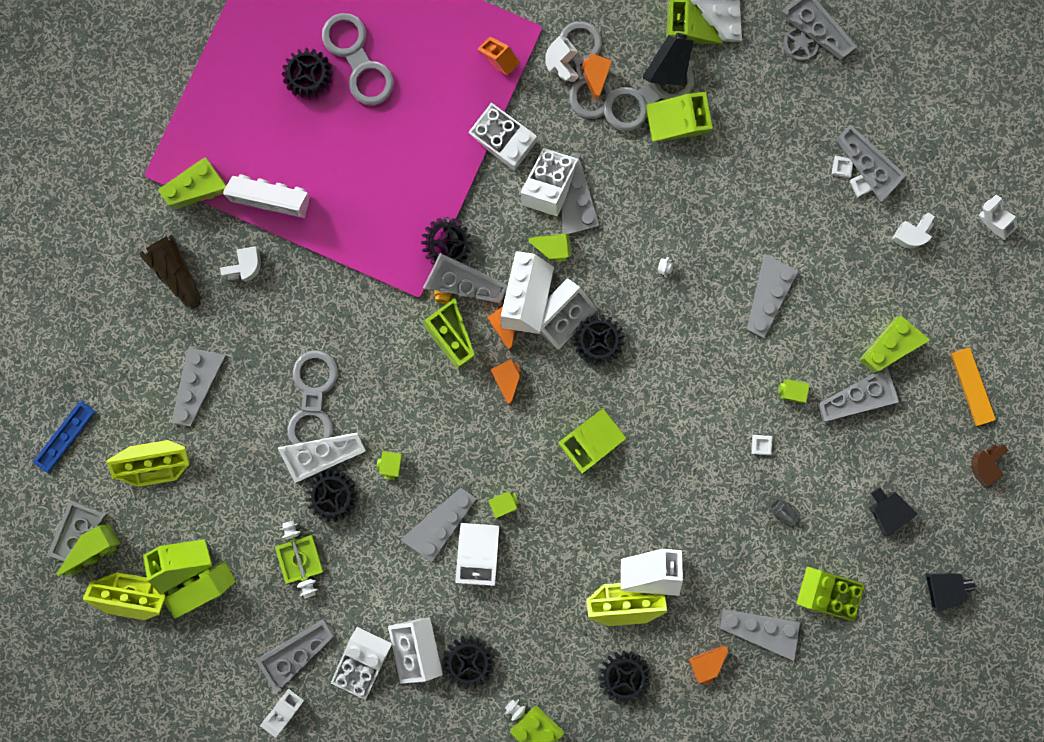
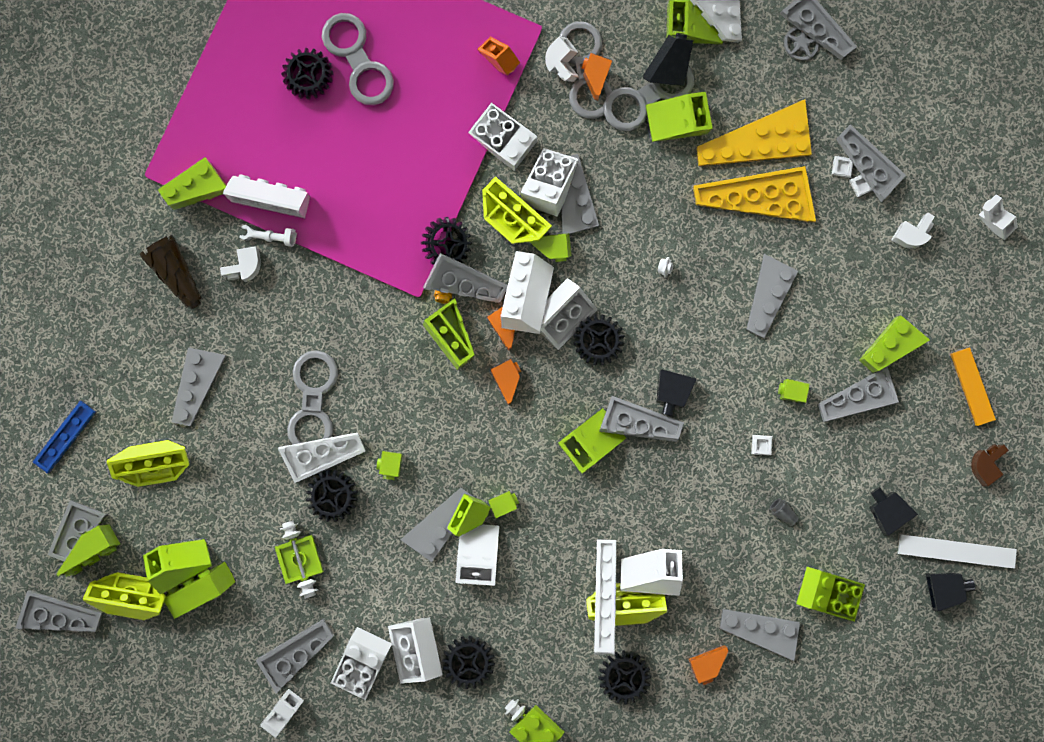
(51, 613): none -> light grey wing
(288, 237): none -> white piece
(468, 515): none -> lime slope
(511, 214): none -> neon yellow wedge
(605, 598): none -> white tile
(638, 421): none -> light grey wing
(673, 390): none -> black torso
(769, 194): none -> yellow wing
(771, 137): none -> yellow wing
(957, 551): none -> white tile

